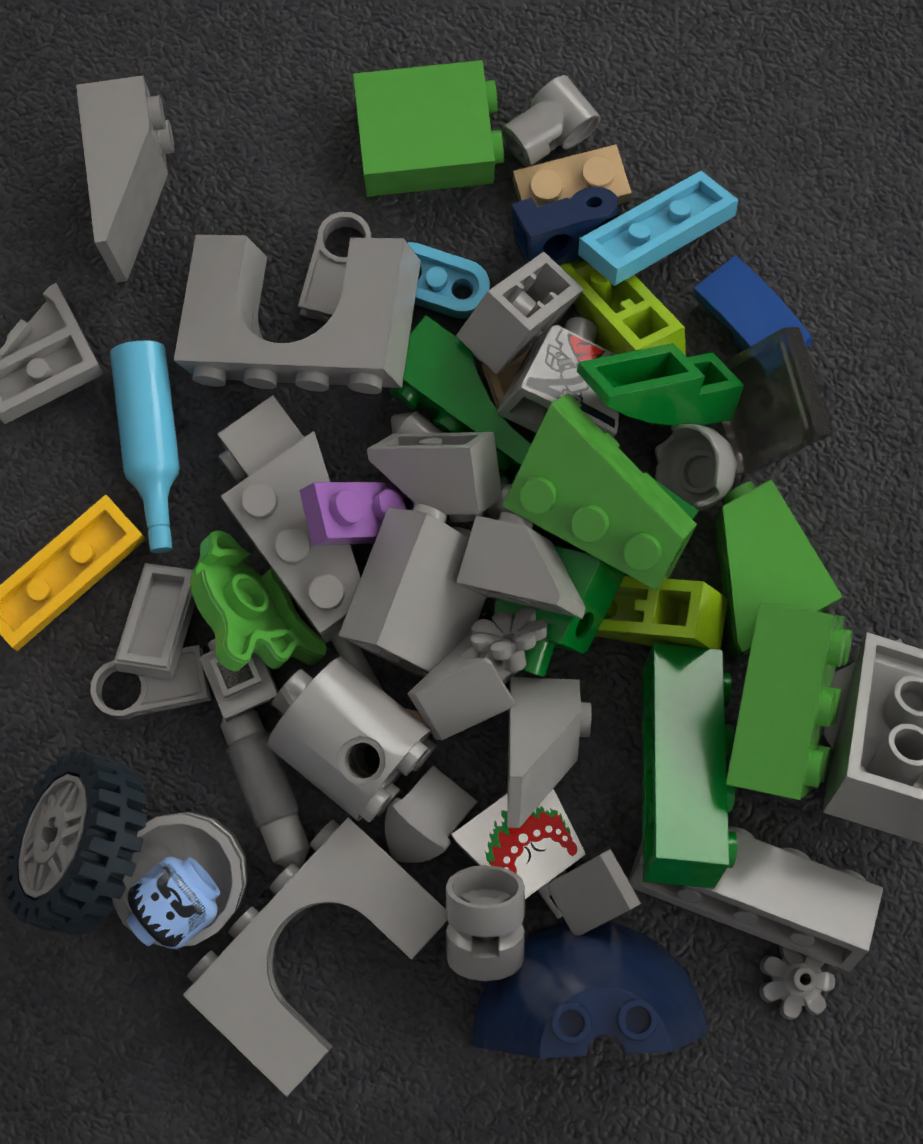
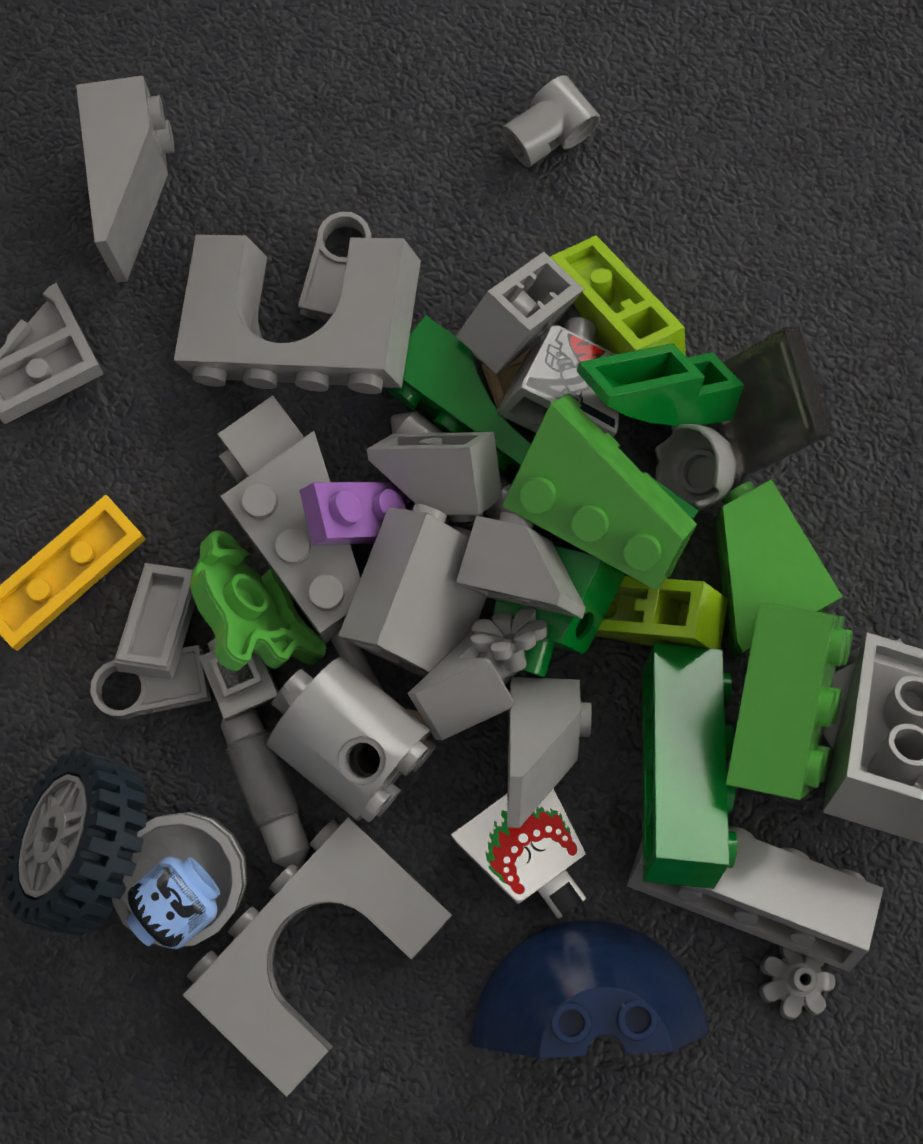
(147, 431): medium azure piece -> none
(425, 818): light grey tile -> none
(427, 128): bright green brick -> none
(442, 275): medium azure plate -> none
(485, 922): light grey wheel -> none
(561, 224): dark blue leg -> none
(568, 175): tan plate -> none
(593, 893): light grey slope -> none
(657, 227): medium azure plate -> none
(745, 304): blue slope -> none

